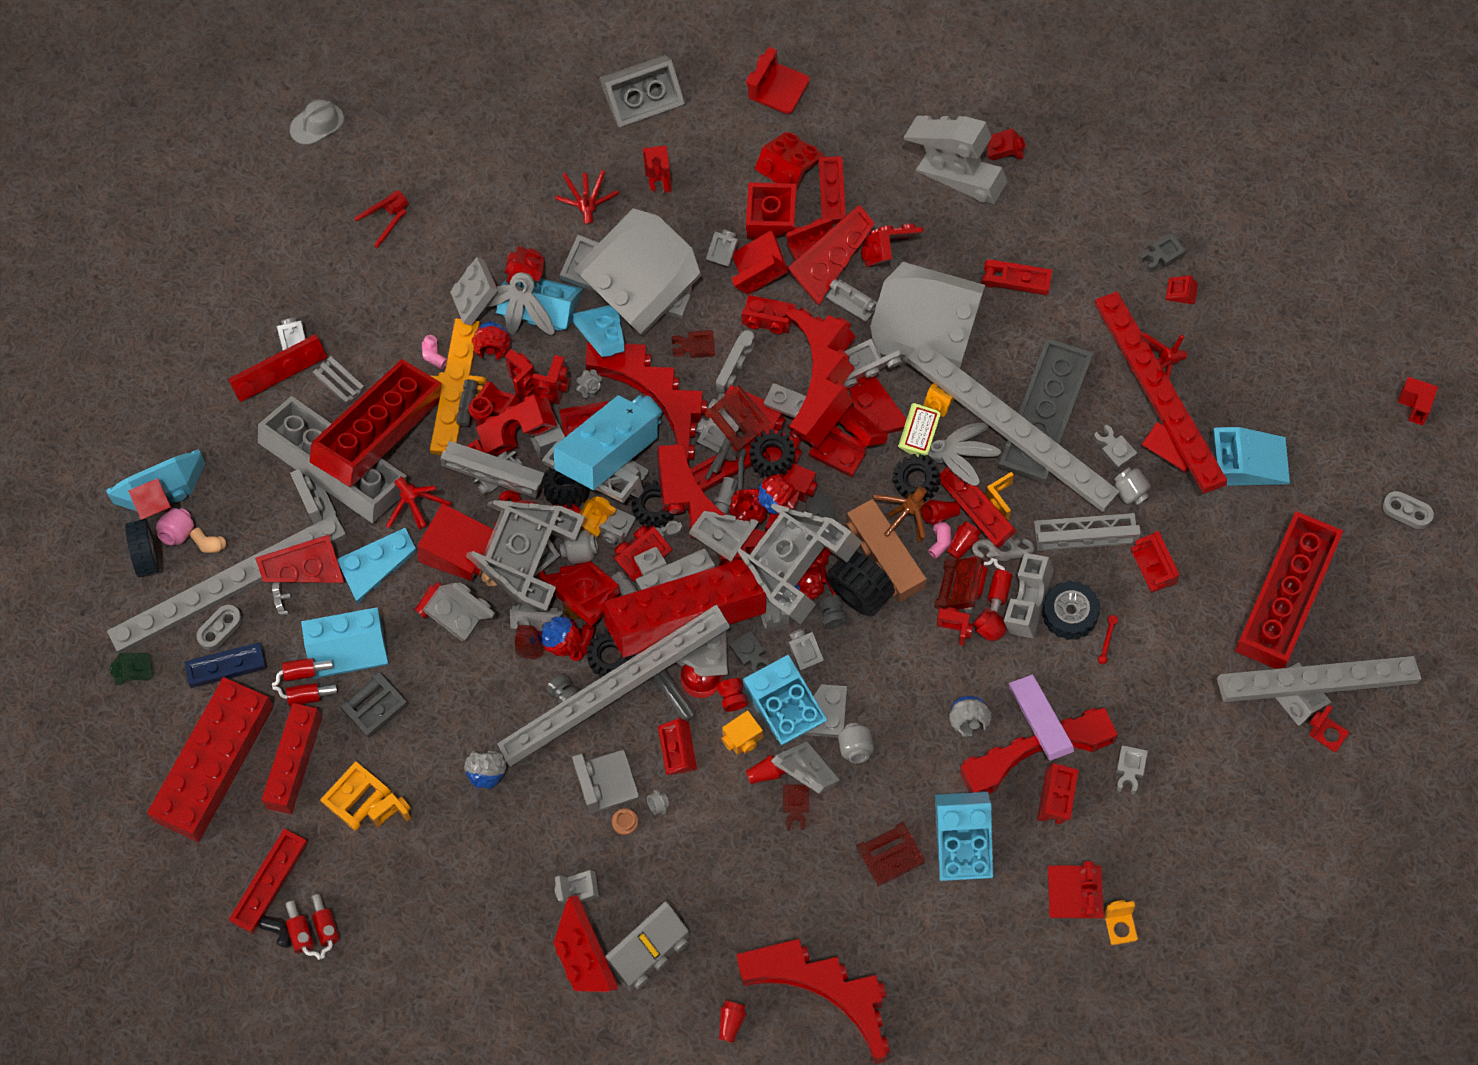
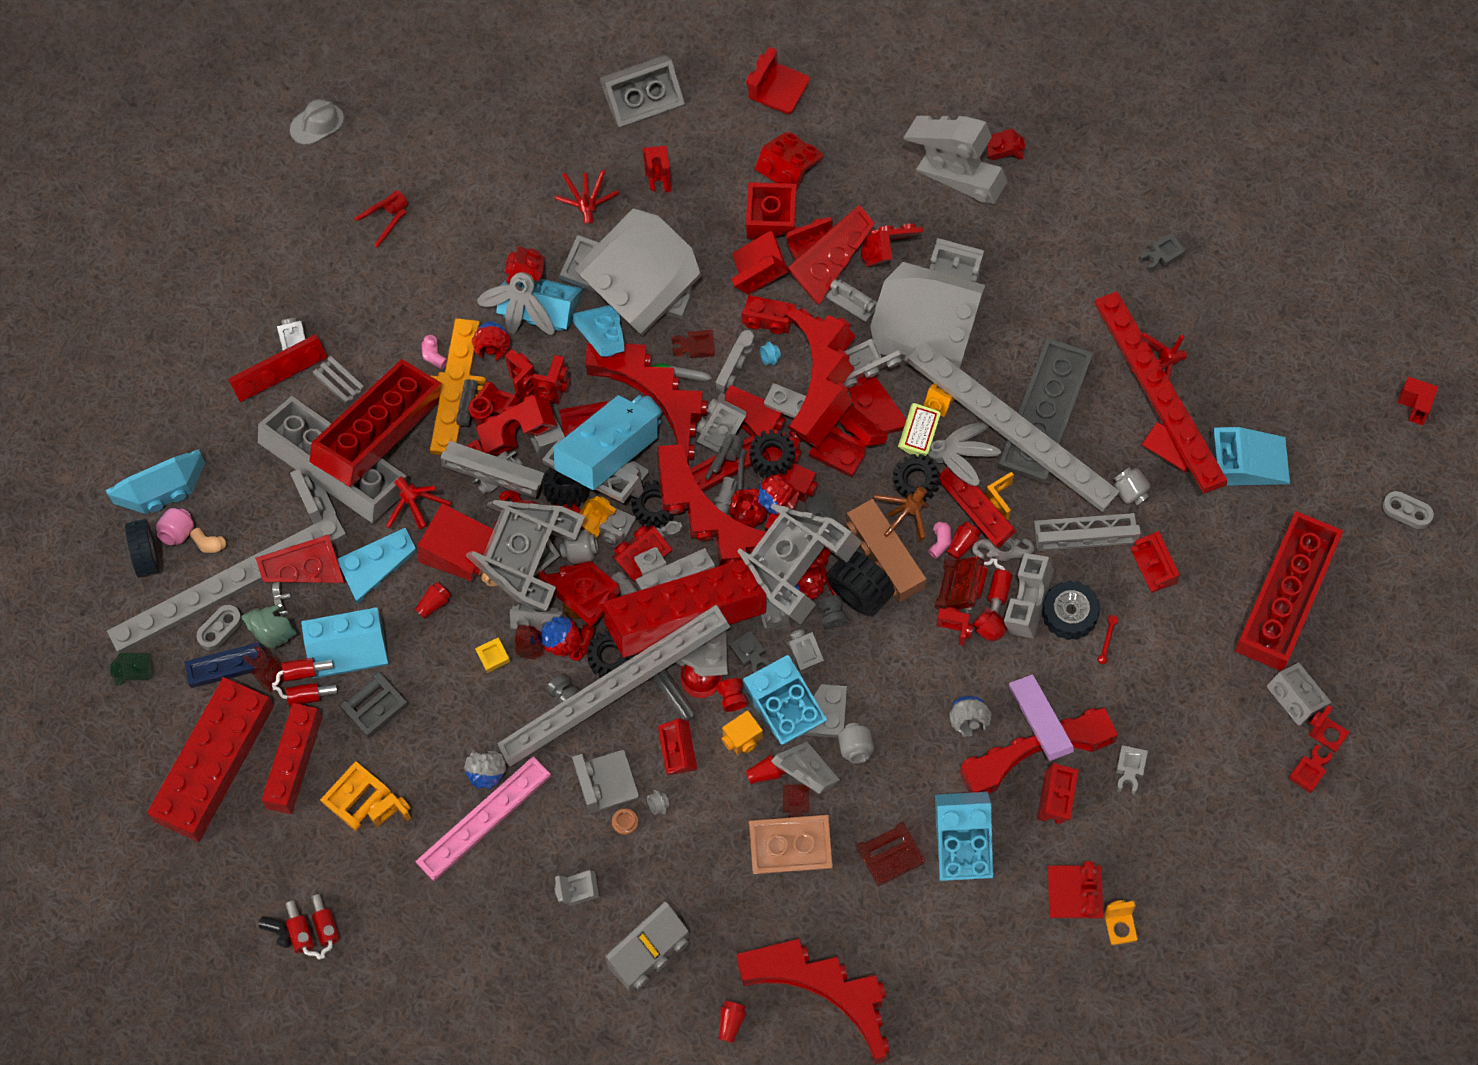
(149, 499): piece -> none
(265, 669): none -> clear red plate
(267, 628): none -> sand green hair
(268, 881): red plate -> none
(457, 609): light grey bracket -> none
(473, 291): light grey plate -> none
(483, 818): none -> bright pink tile
(492, 655): none -> yellow plate
(581, 951): red wing -> none
(589, 383): light grey plant -> none
(687, 373): none -> light grey piece
(722, 533): light grey wing -> none
(723, 247): light grey bracket -> none
(744, 414): clear red plate -> none
(770, 354): none -> medium azure plate
(790, 844): none -> nougat plate
(832, 188): red plate -> none
(938, 511): red cone -> none
(956, 260): none -> light grey hinge
(1017, 277): red plate -> none
(1116, 450): light grey plate -> none
(1182, 289): red slope -> none
(1309, 771): none -> red plate
(1318, 679): light grey plate -> none

